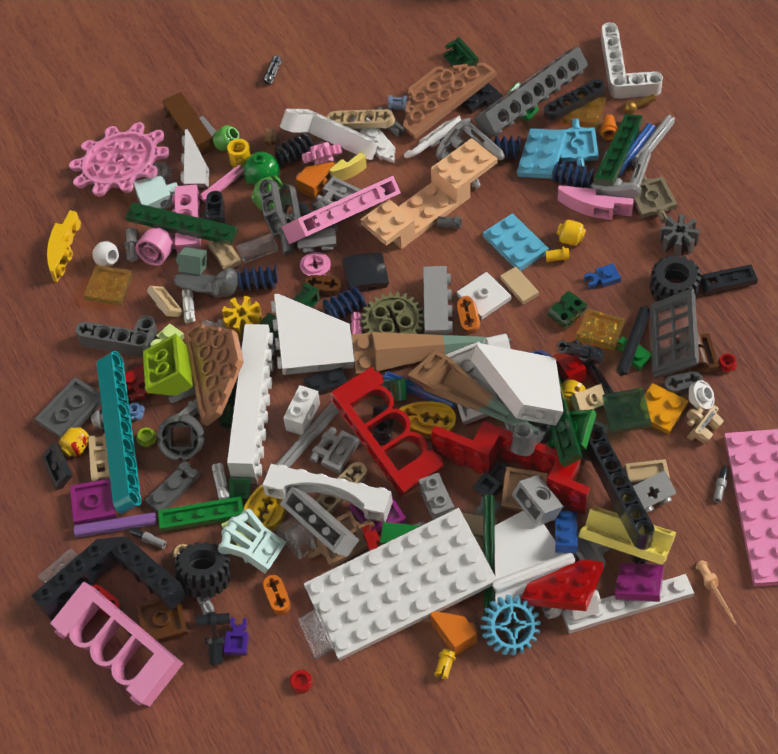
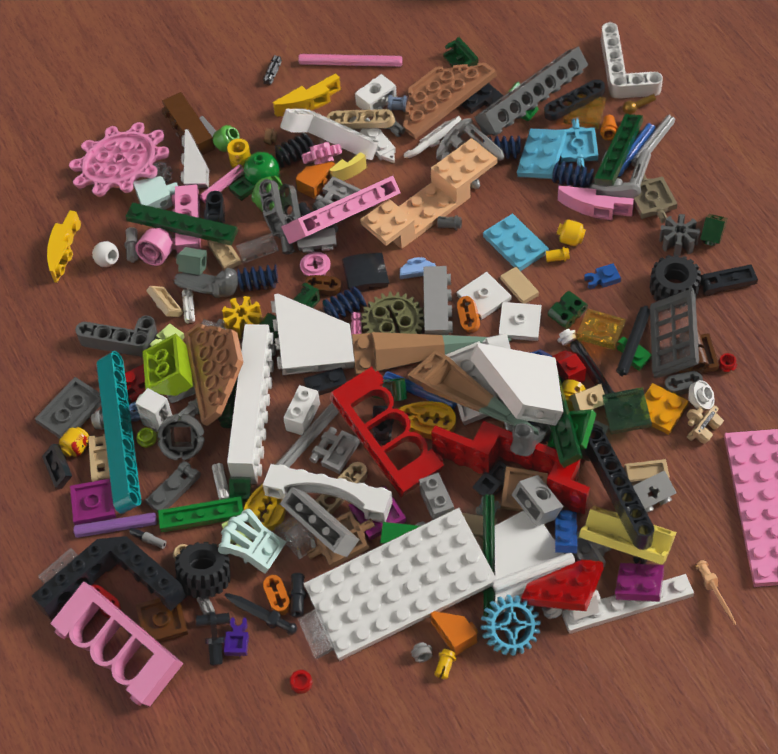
(108, 285): clear yellow plate -> none
(153, 409): none -> white brick
(241, 188): none -> dark green tile
(272, 618): none -> black sword
(297, 595): none -> black pin
(309, 99): none -> yellow slope
(350, 60): none -> bright pink axle
(371, 537): red plate -> none
(375, 93): none -> white brick
(414, 267): none -> light blue plate
(421, 652): none -> light grey plate
(520, 321): none -> white plate
(567, 337): none -> white plate
(585, 352): black pin -> none
(713, 229): none -> dark green slope
(720, 484): light grey piece -> none

